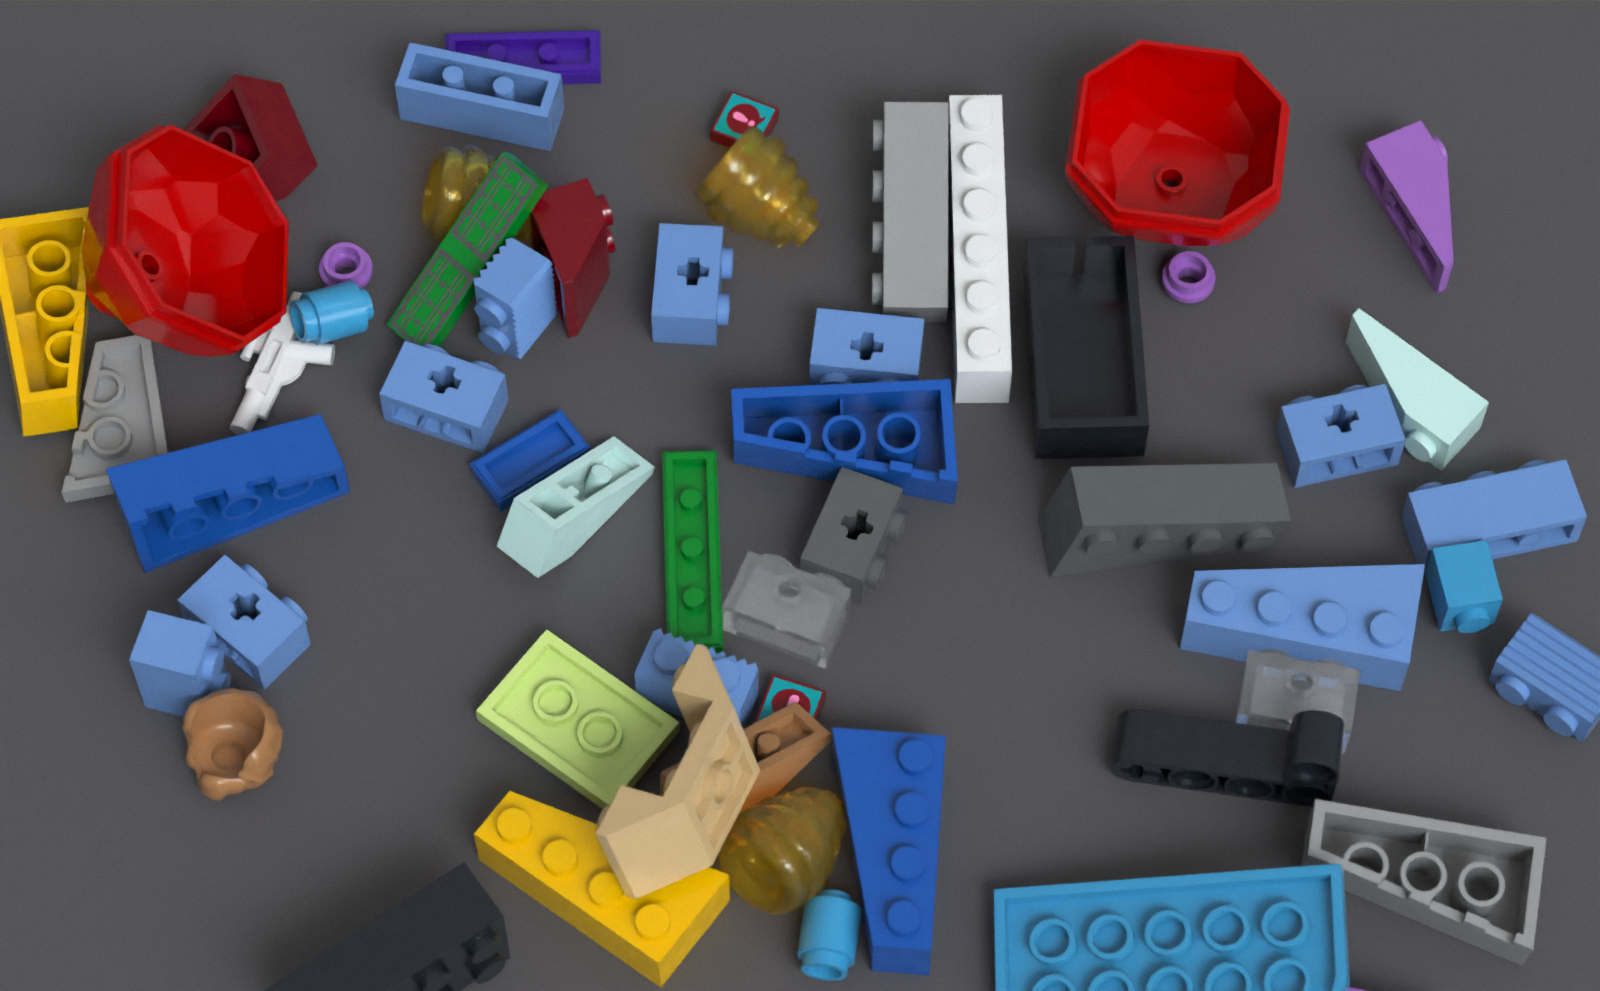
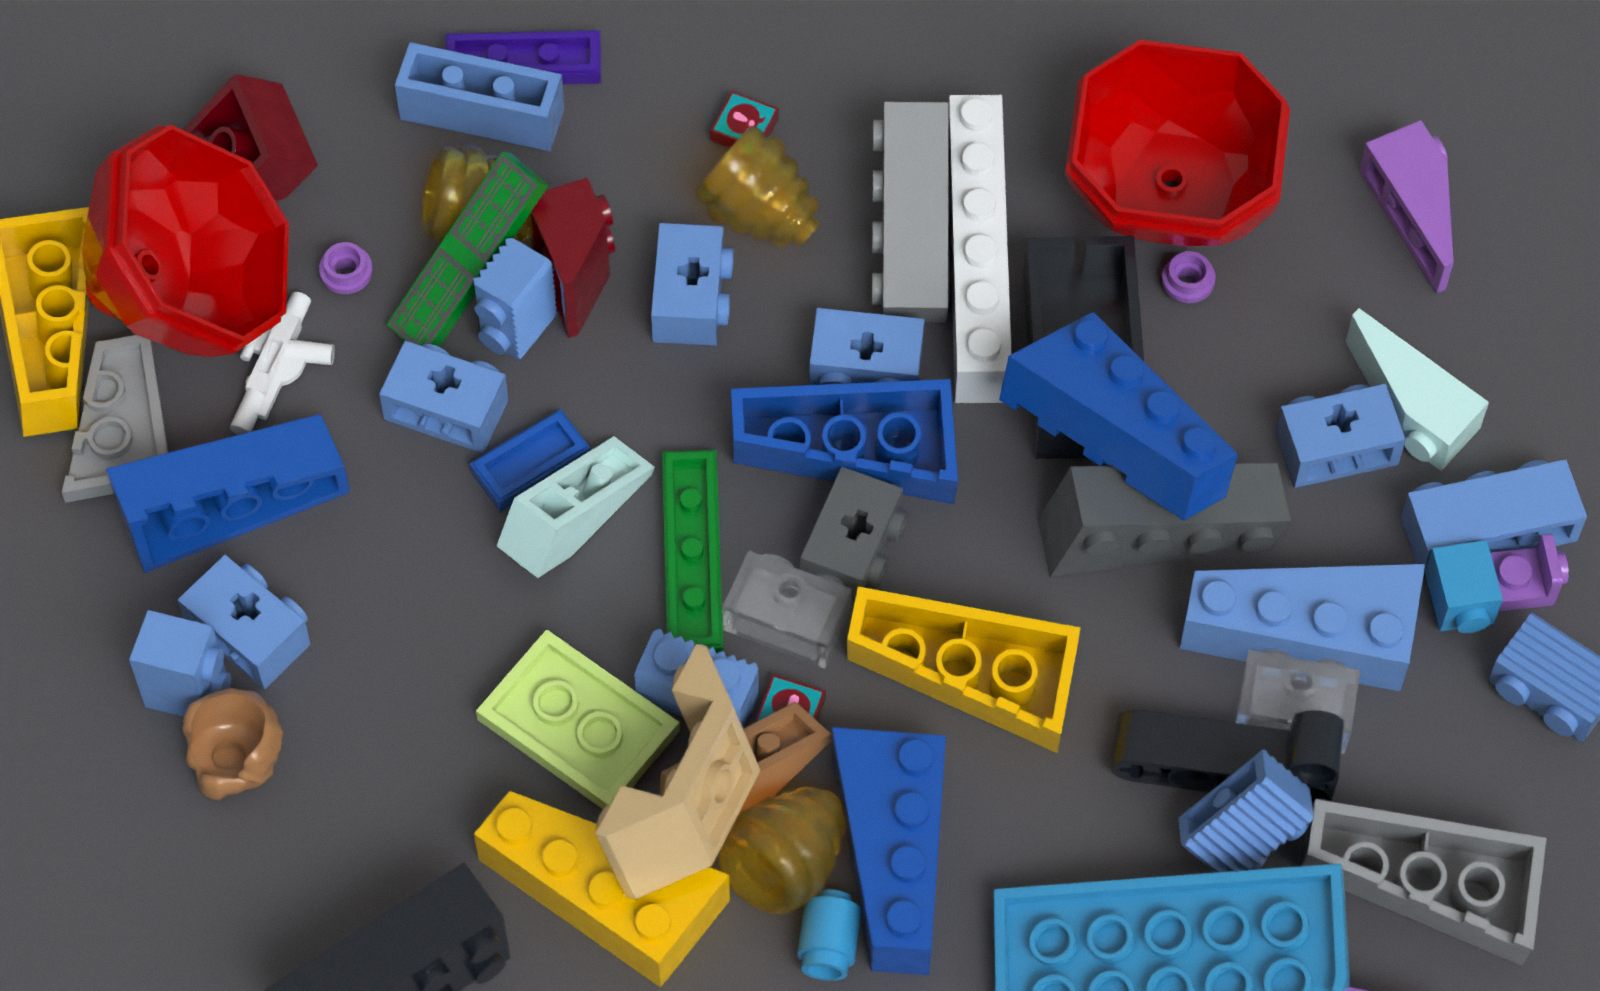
(331, 313): dark azure brick -> none
(971, 658): none -> yellow wedge
(1121, 414): none -> blue wedge
(1247, 816): none -> medium blue brick
(1531, 575): none -> medium lavender bracket

